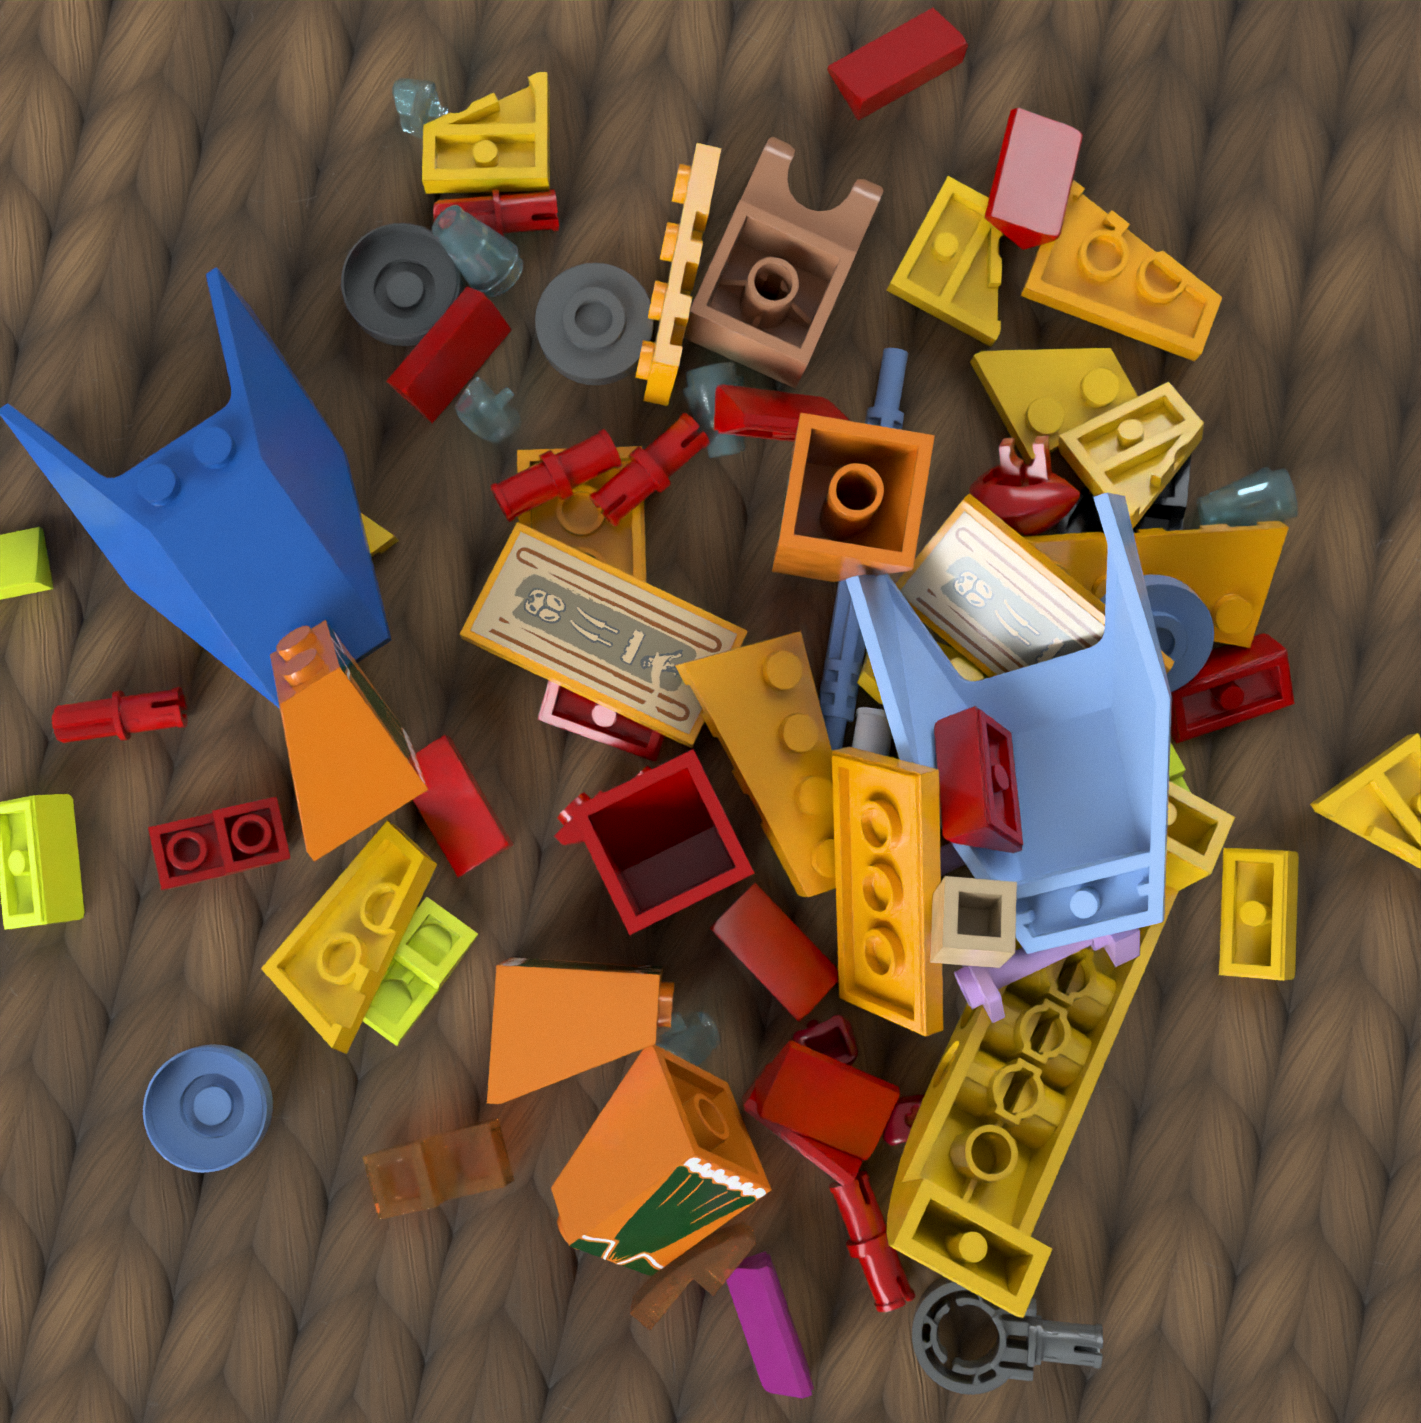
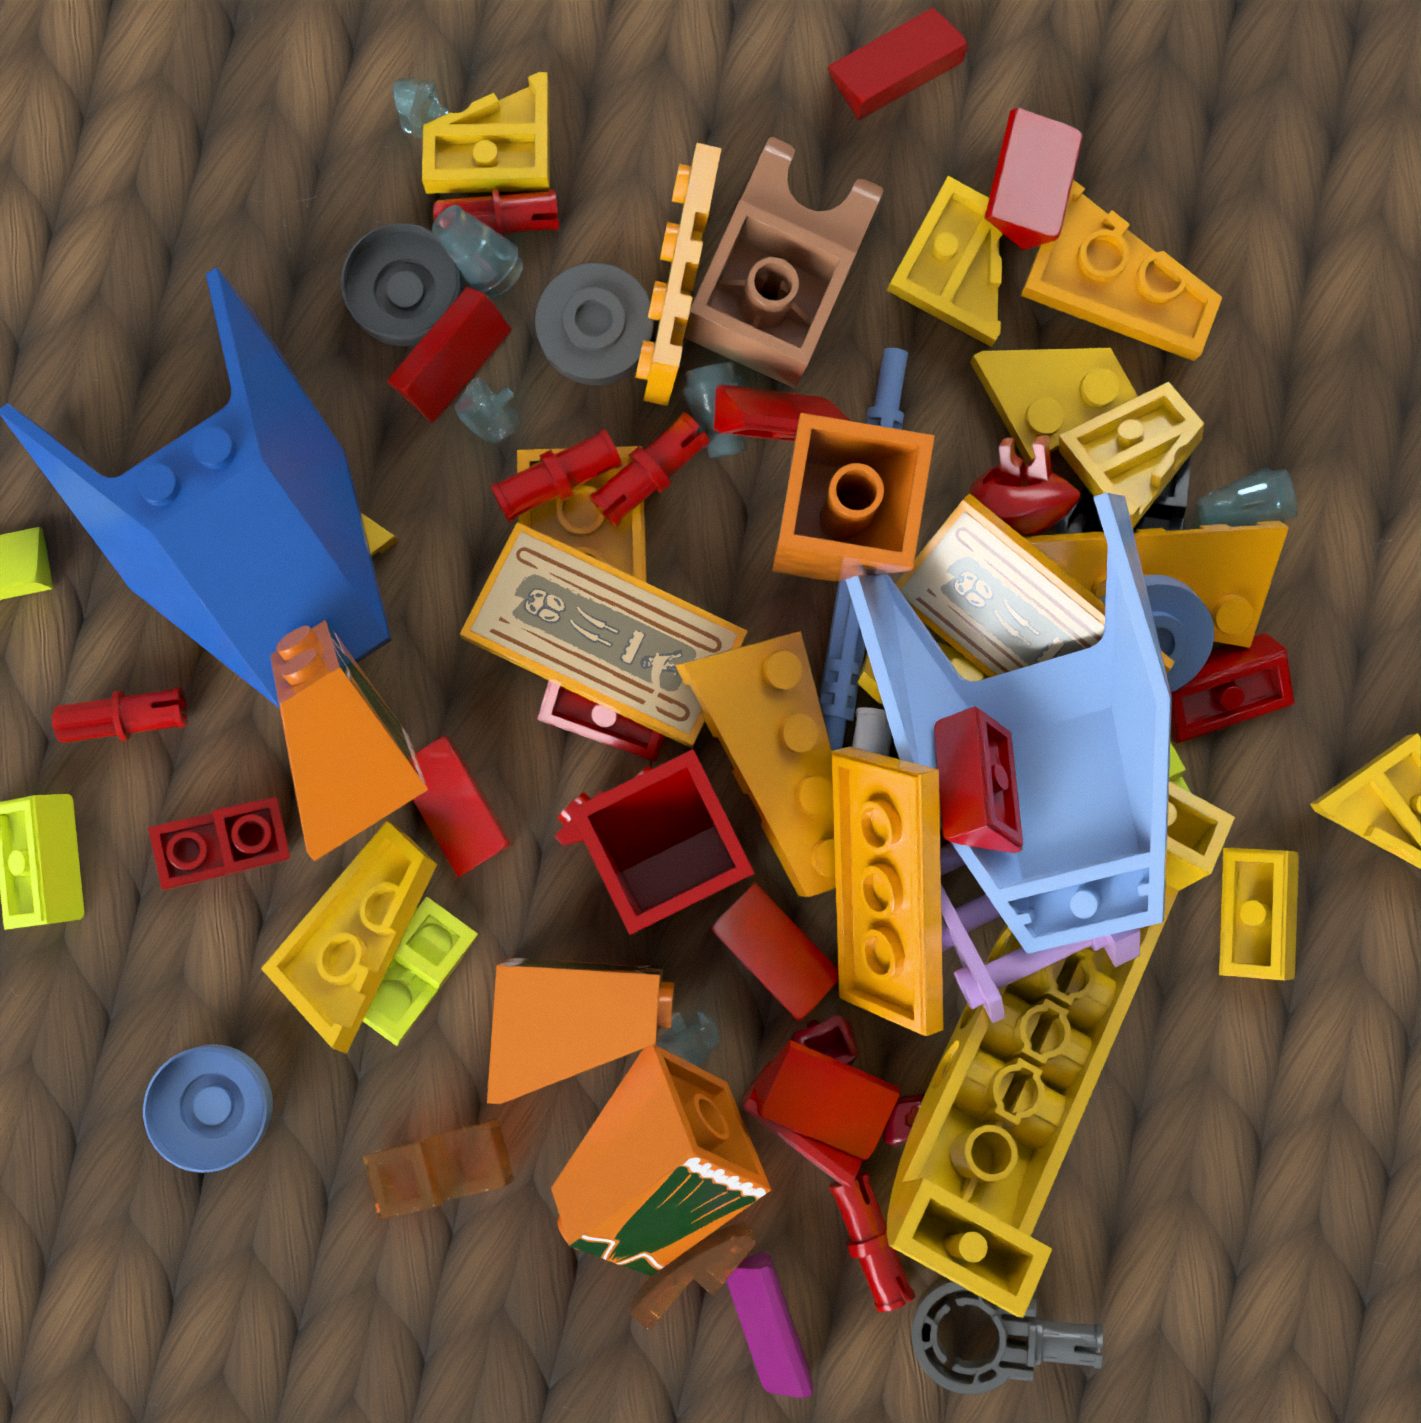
(973, 922): tan brick -> none

